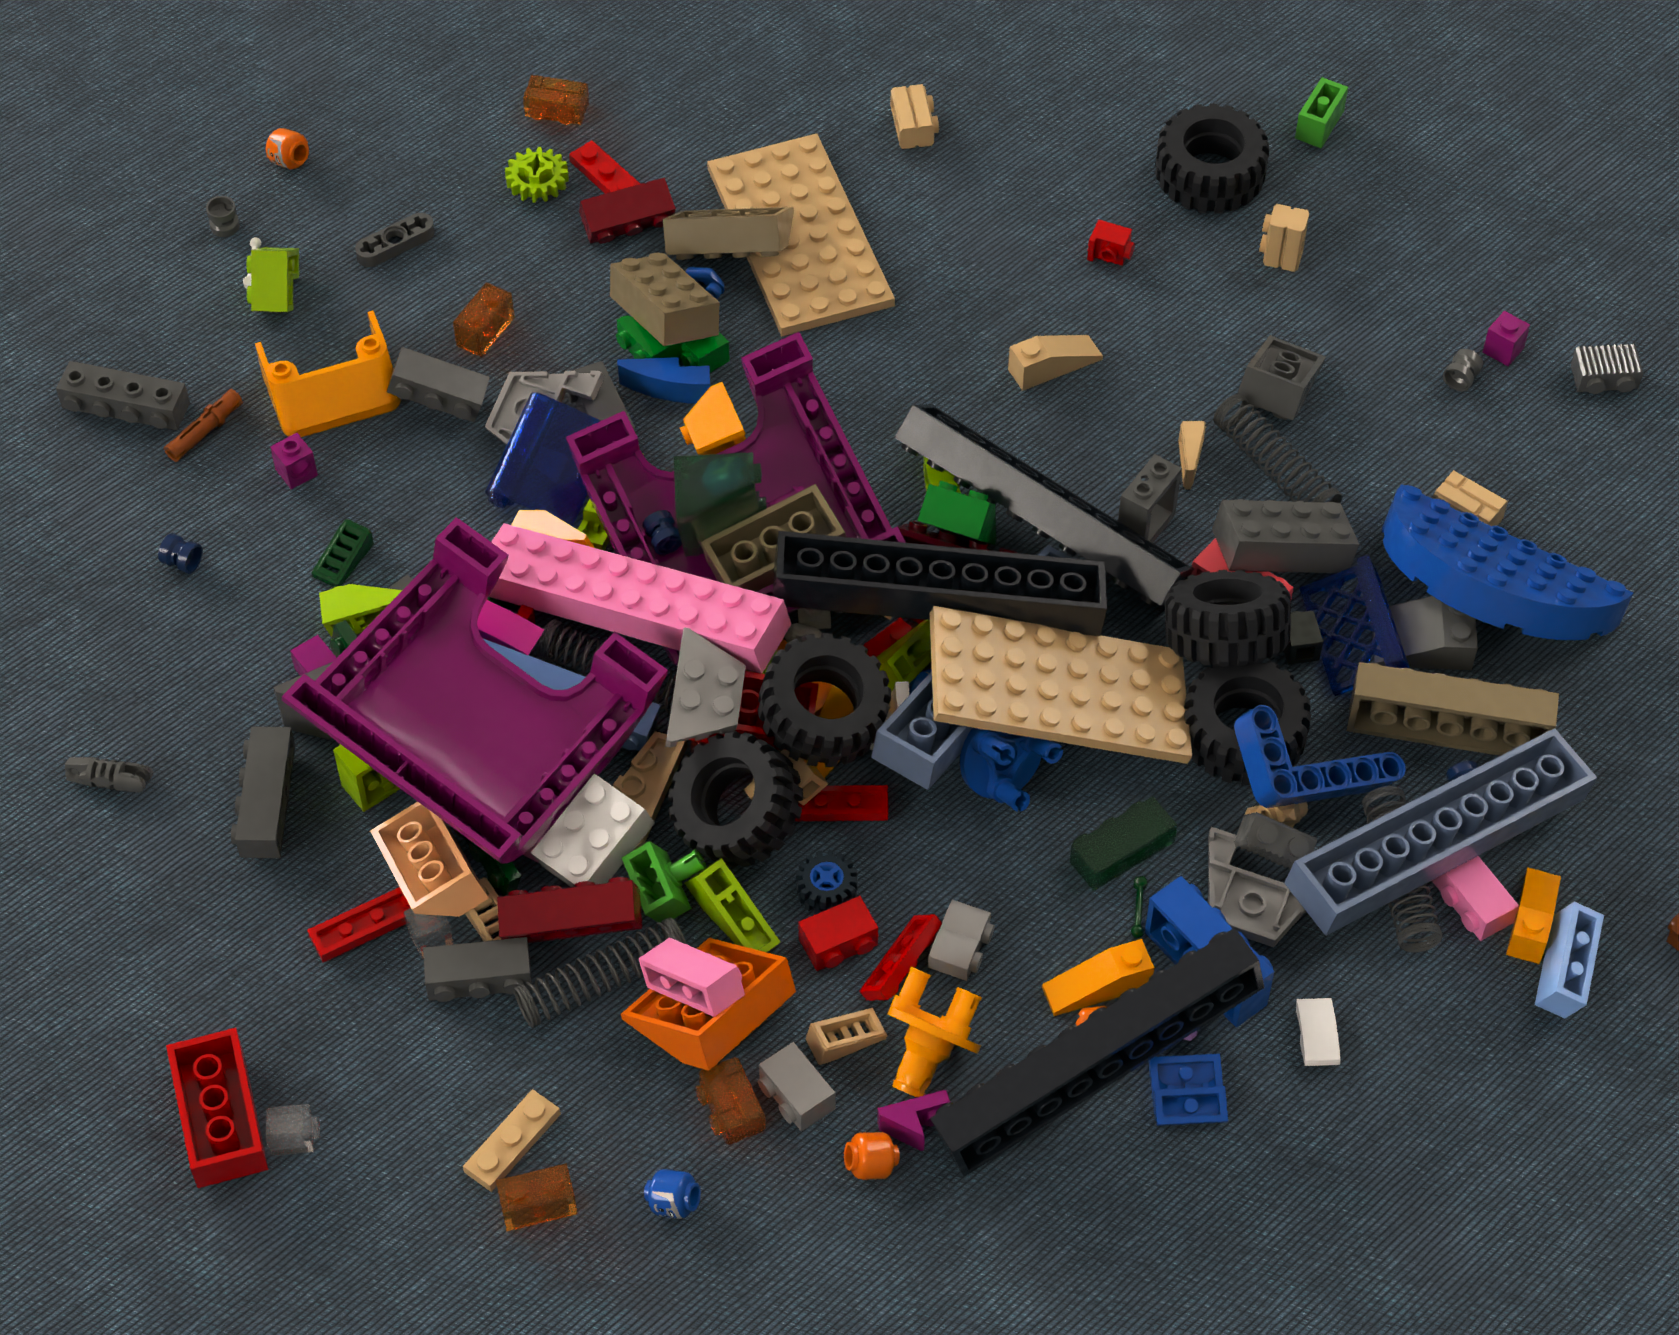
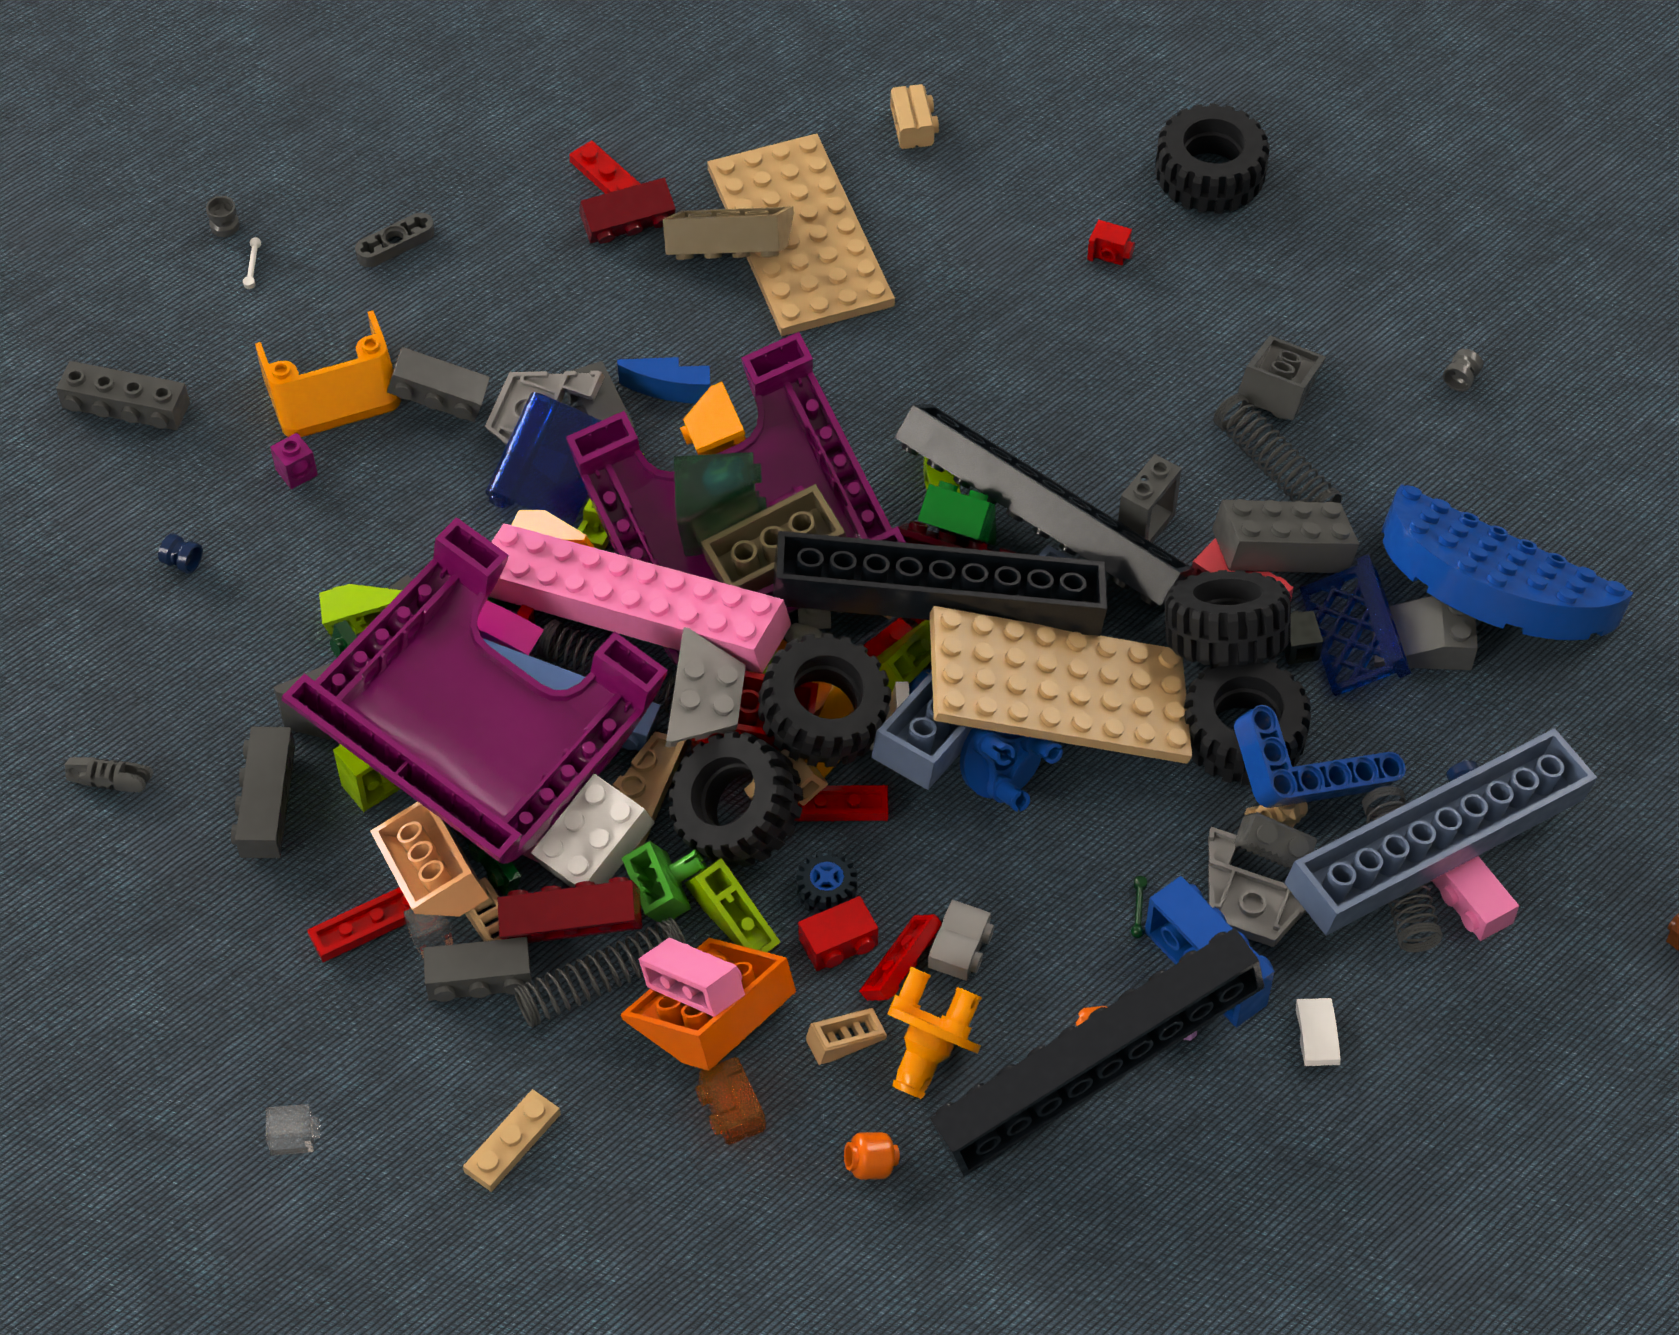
(212, 417): dark orange pin -> none
(216, 1108): red brick -> none
(272, 278): lime brick -> none
(287, 148): orange head -> none
(311, 655): magenta brick -> none
(349, 535): dark green slope -> none
(483, 319): clear orange brick -> none
(536, 174): lime gear -> none
(536, 1197): clear orange brick -> none
(556, 100): clear orange brick -> none
(662, 531): dark blue wheel -> none
(664, 299): dark tan brick -> none
(672, 1193): blue head -> none
(700, 352): green arch -> none
(709, 277): blue arm -> none
(796, 1087): light grey brick -> none
(905, 1118): magenta slope -> none
(1050, 357): tan slope -> none
(1100, 978): light orange slope -> none
(1122, 842): clear green brick -> none
(1188, 1089): blue slope -> none
(1190, 446): tan slope -> none
(1284, 237): tan brick -> none
(1321, 112): bright green brick -> none
(1448, 709): dark tan brick -> none
(1472, 498): tan brick -> none
(1506, 338): magenta brick -> none
(1534, 916): light orange slope -> none
(1569, 960): light blue brick -> none
(1606, 368): dark grey brick -> none

